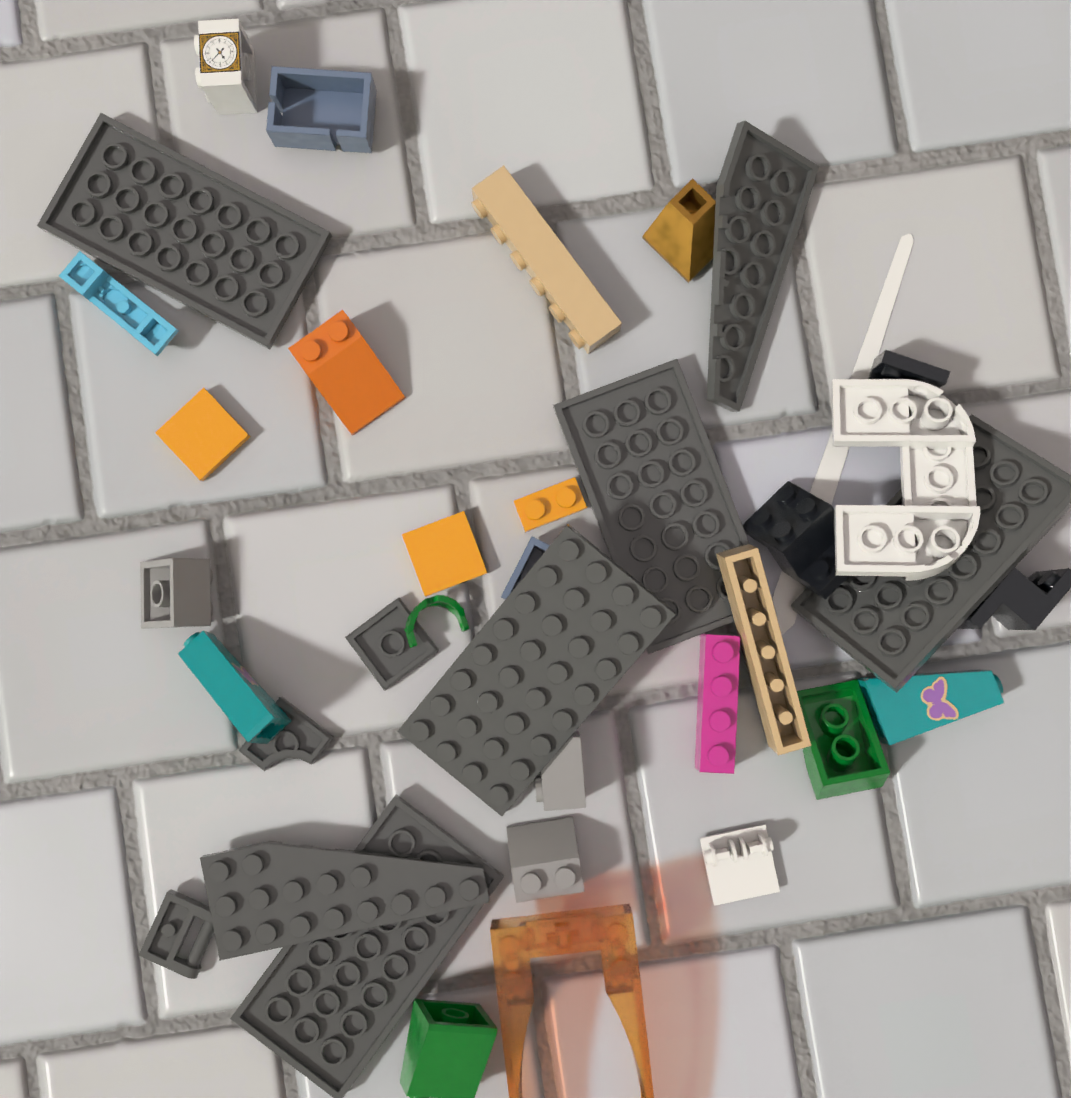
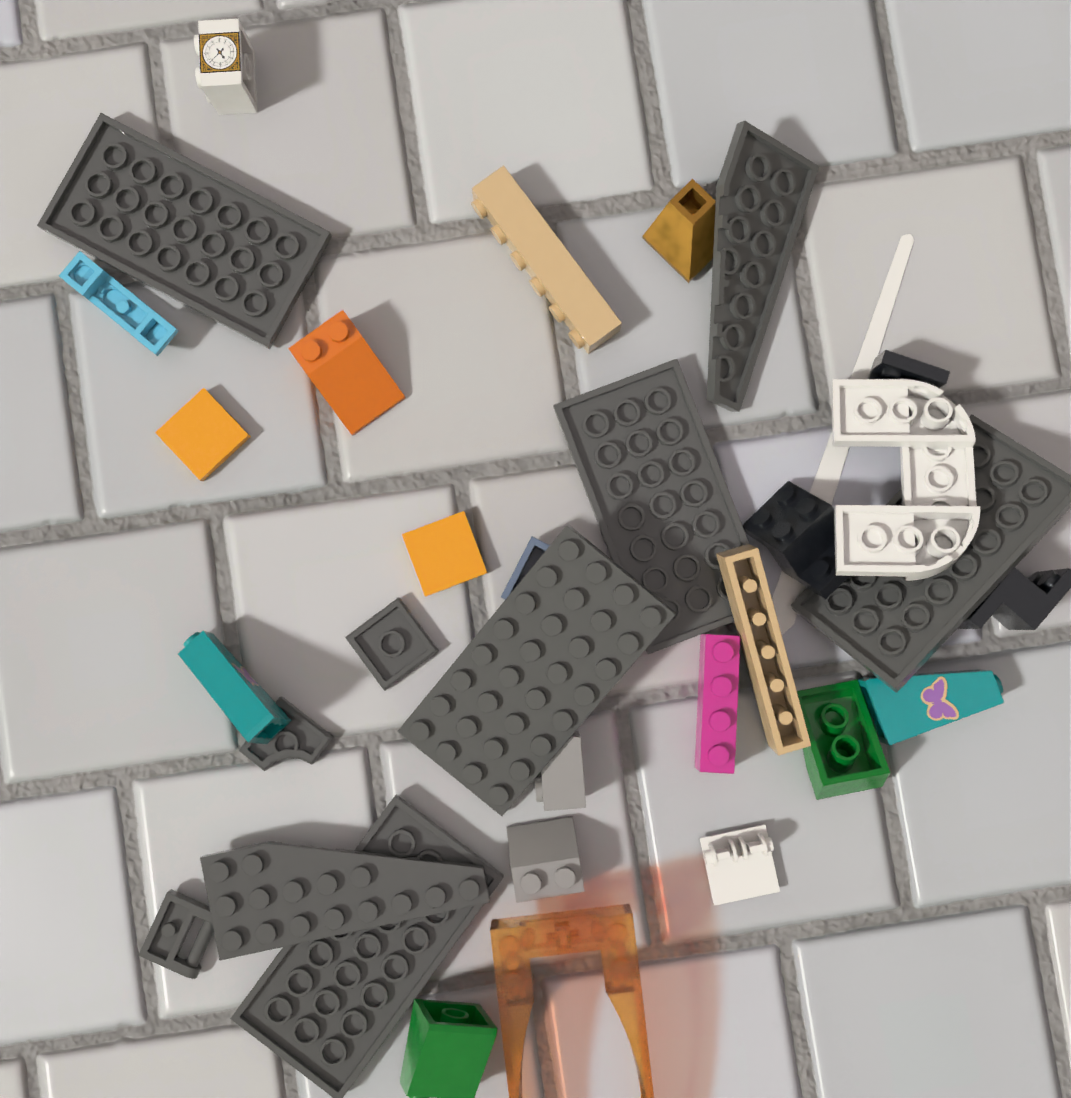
(176, 593): light grey slope -> none
(321, 109): sand blue piece -> none
(435, 601): green helmet -> none
(550, 504): light orange plate -> none

